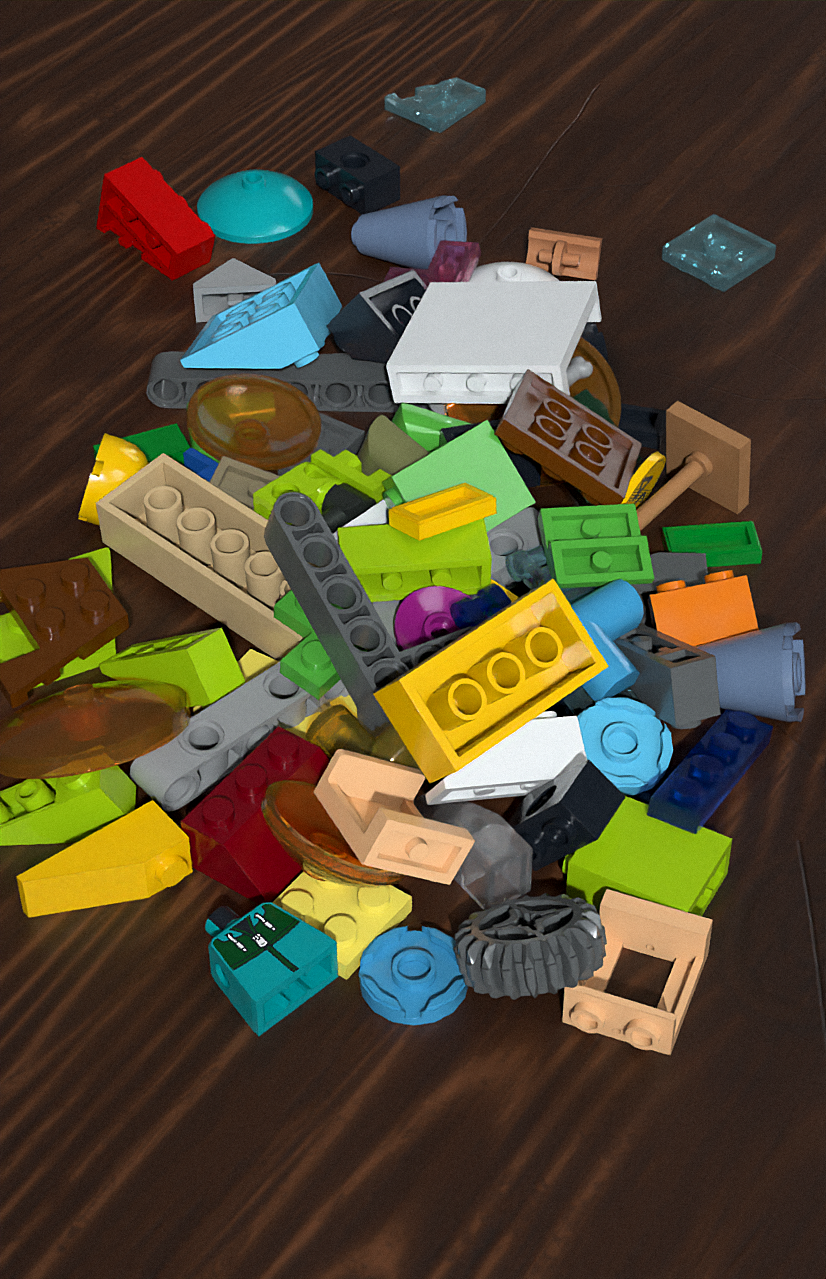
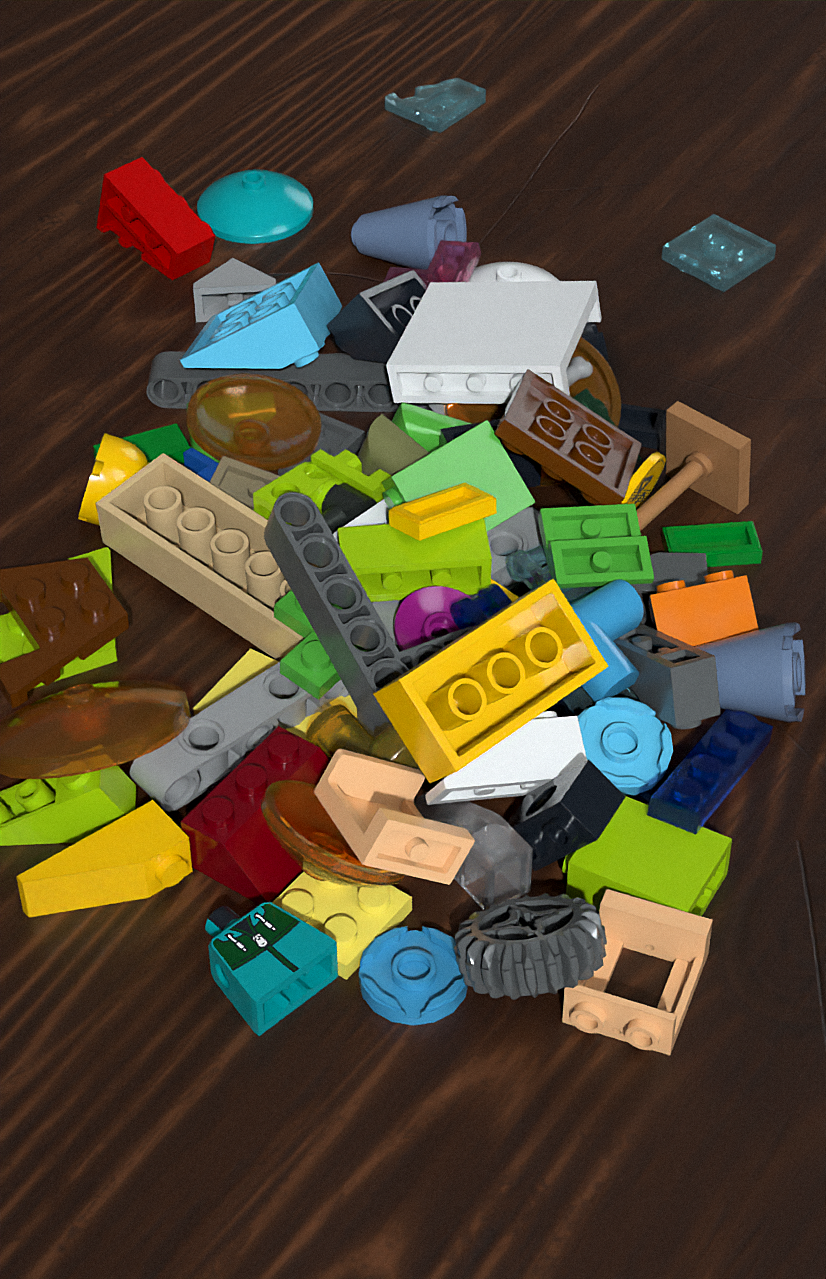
(194, 661): lime slope -> none
(357, 175): black brick -> none
(564, 253): nougat hips -> none

